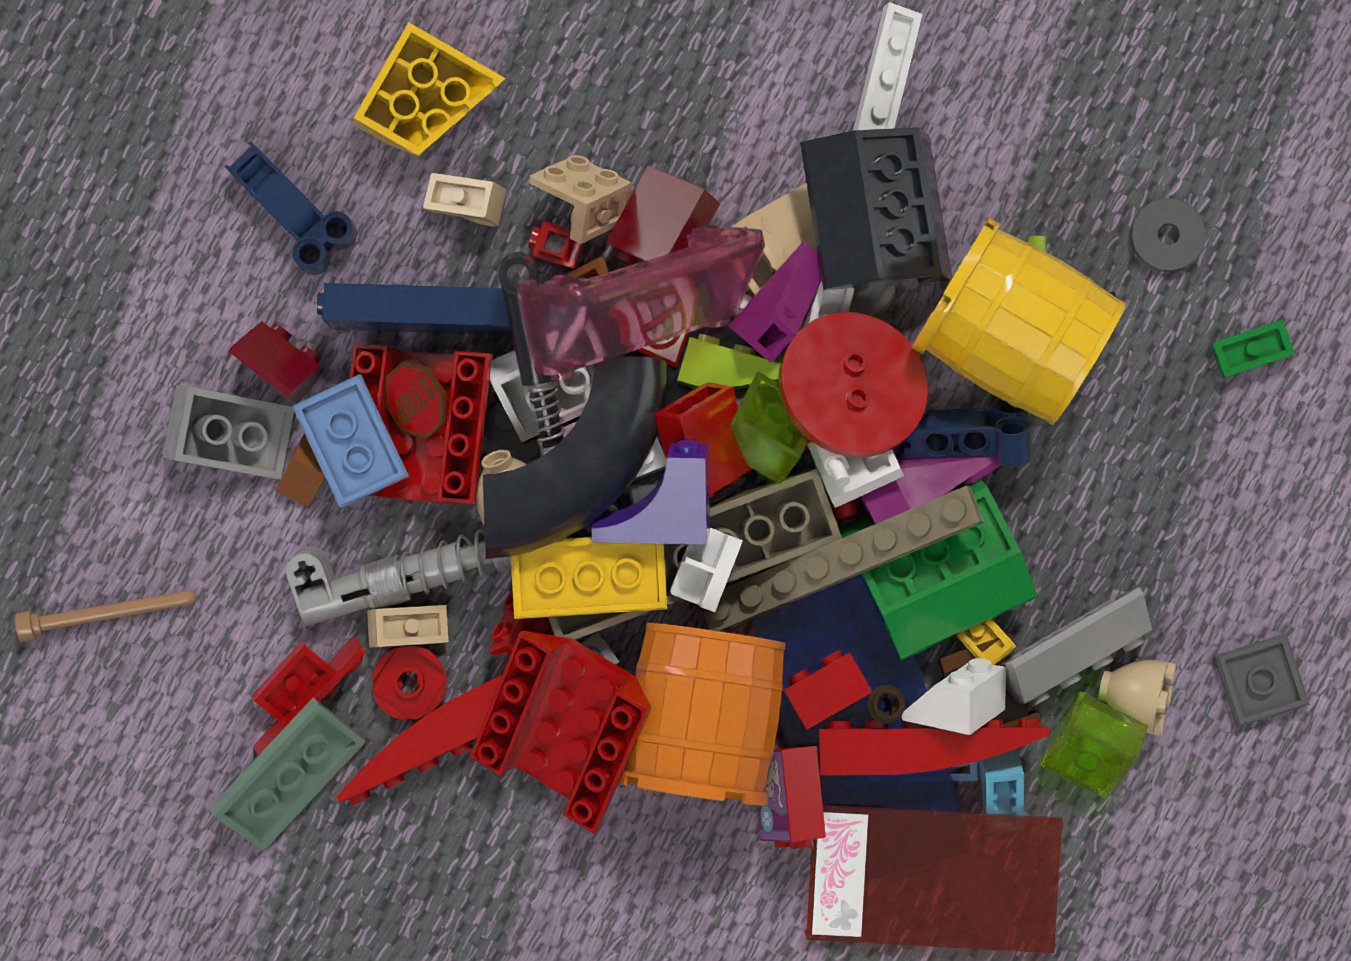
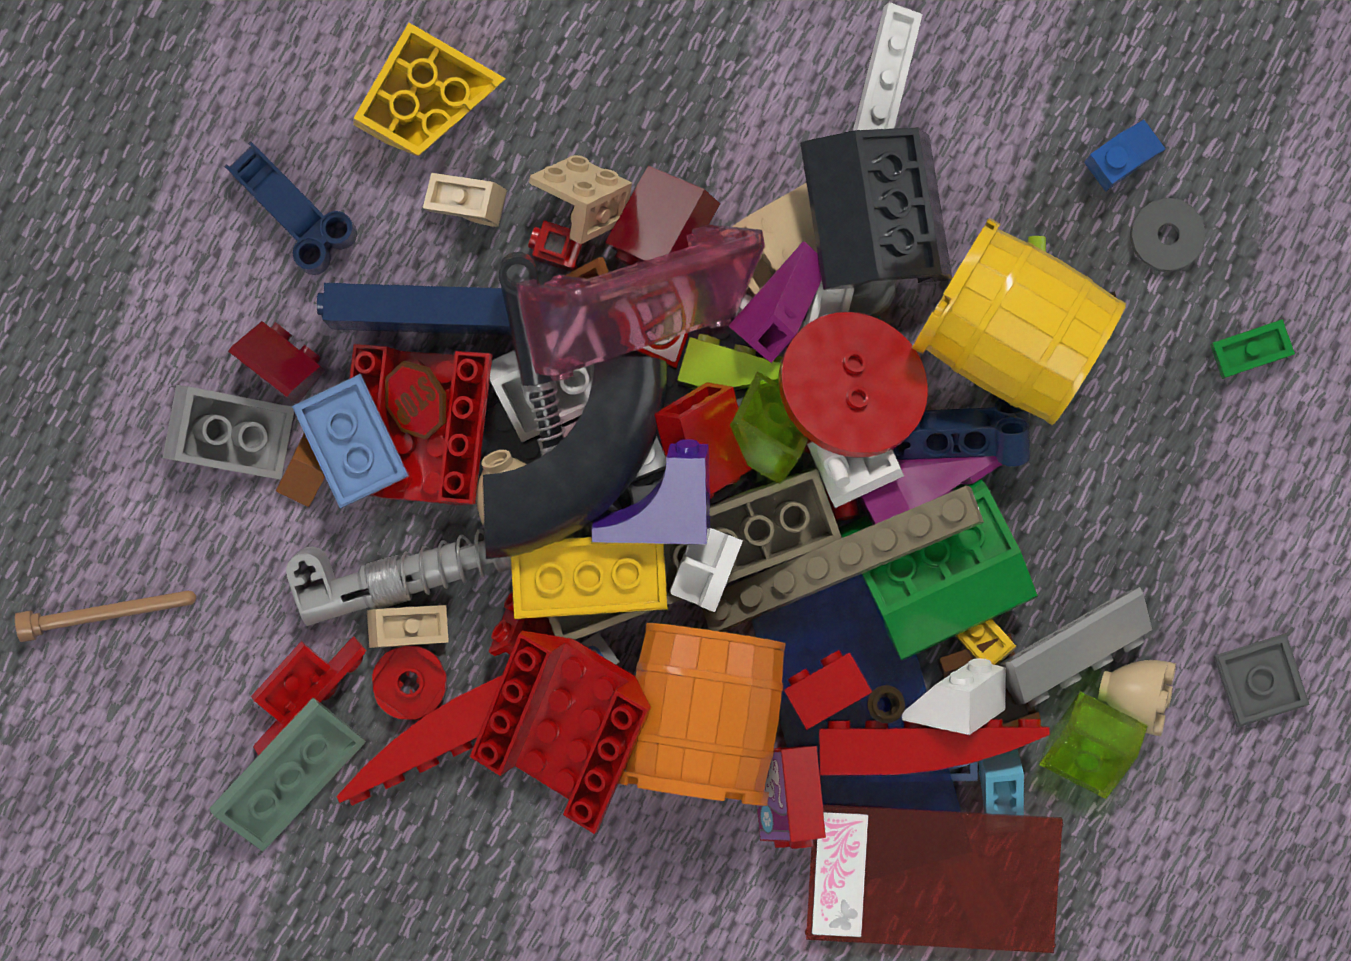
(1124, 154): none -> blue slope

